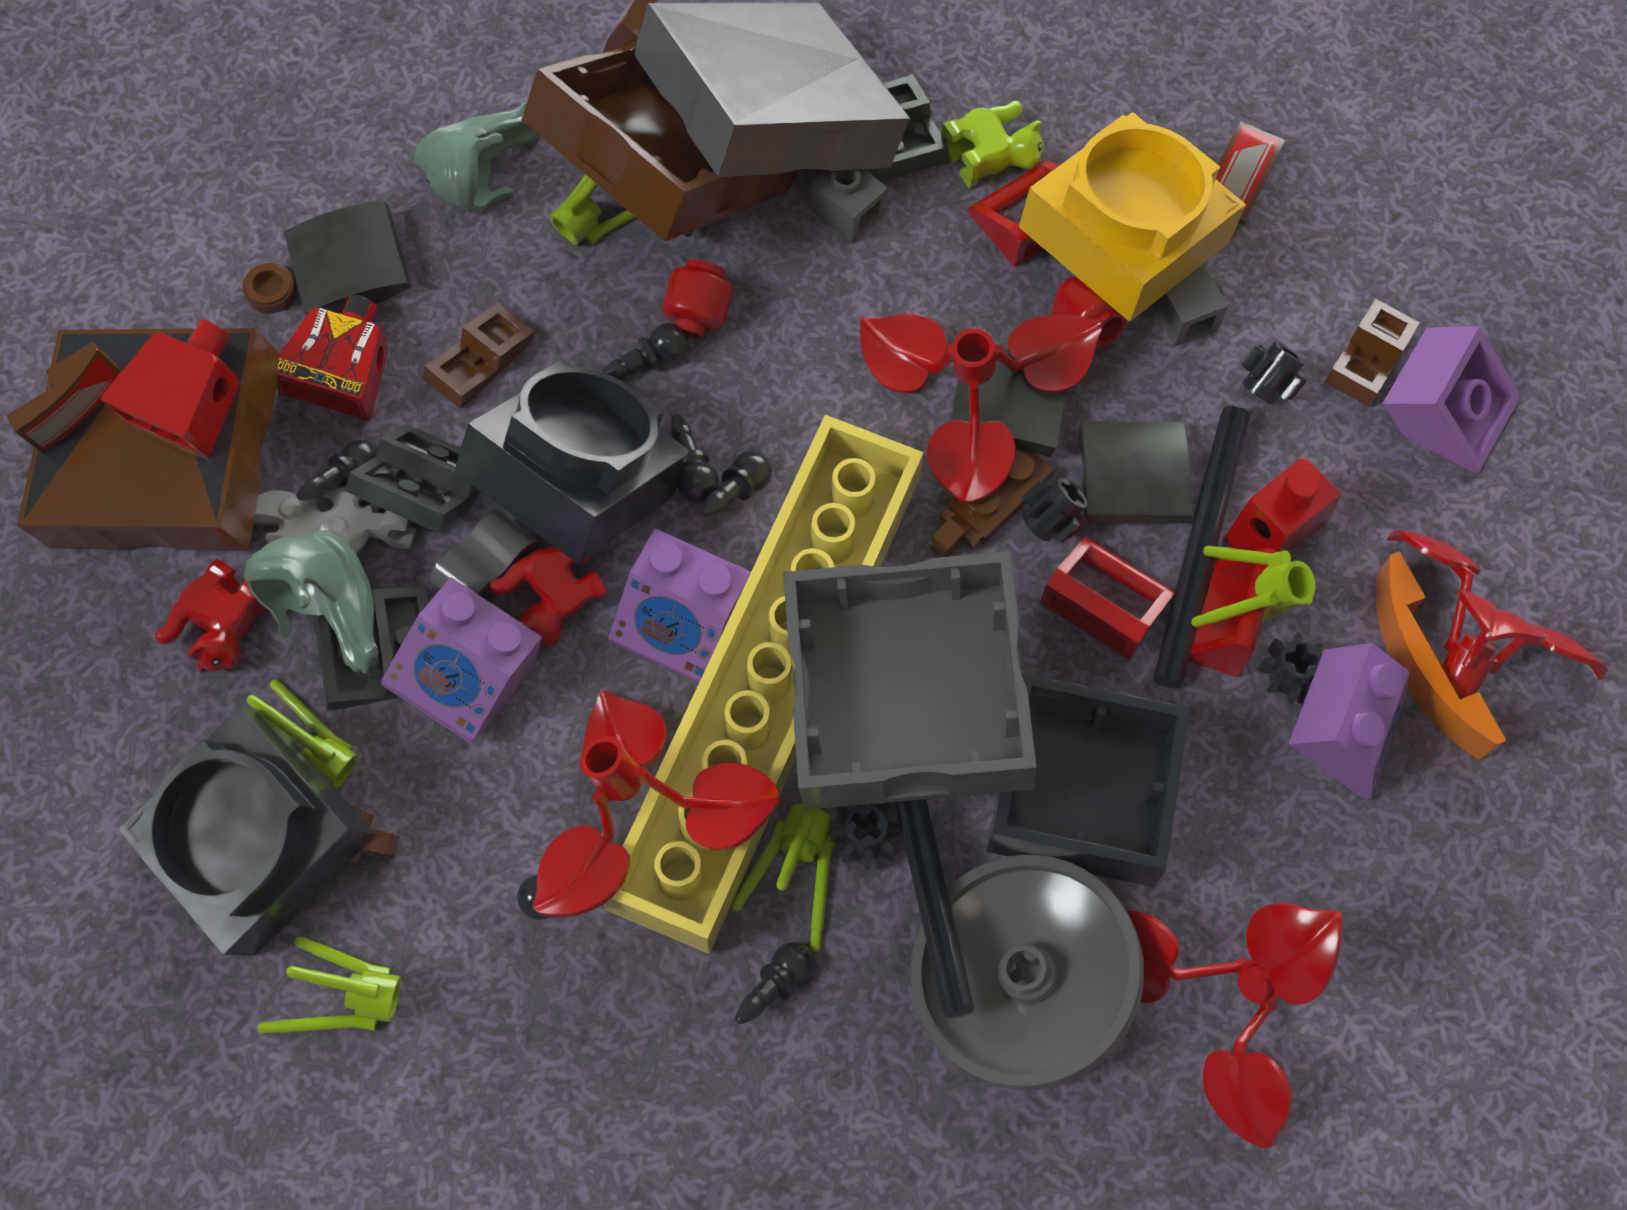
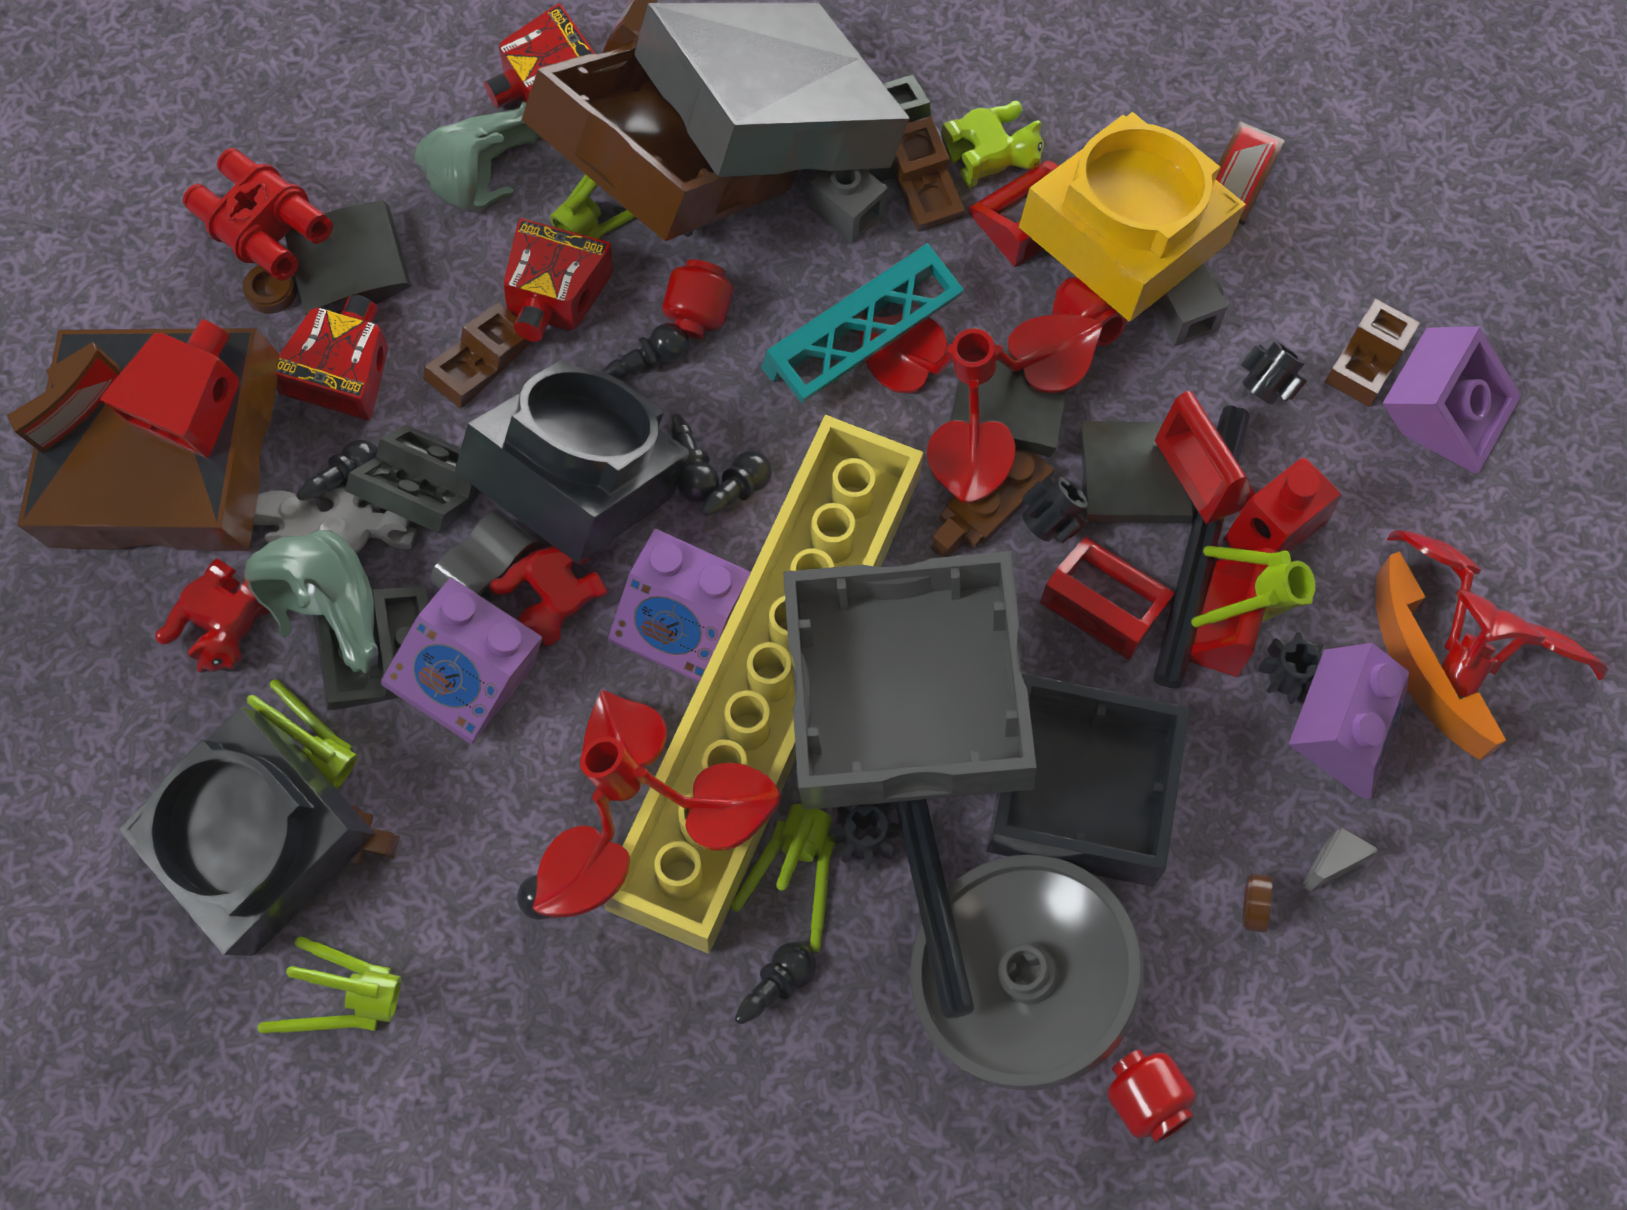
(257, 214): none -> red pin
(538, 44): none -> torso
(553, 277): none -> red torso
(818, 335): none -> teal fence
(924, 176): none -> reddish brown slope
(1151, 1095): none -> red head
(1202, 460): none -> red tile
(1257, 902): none -> reddish brown tile
(1291, 960): red plant -> none
(1337, 857): none -> light grey slope

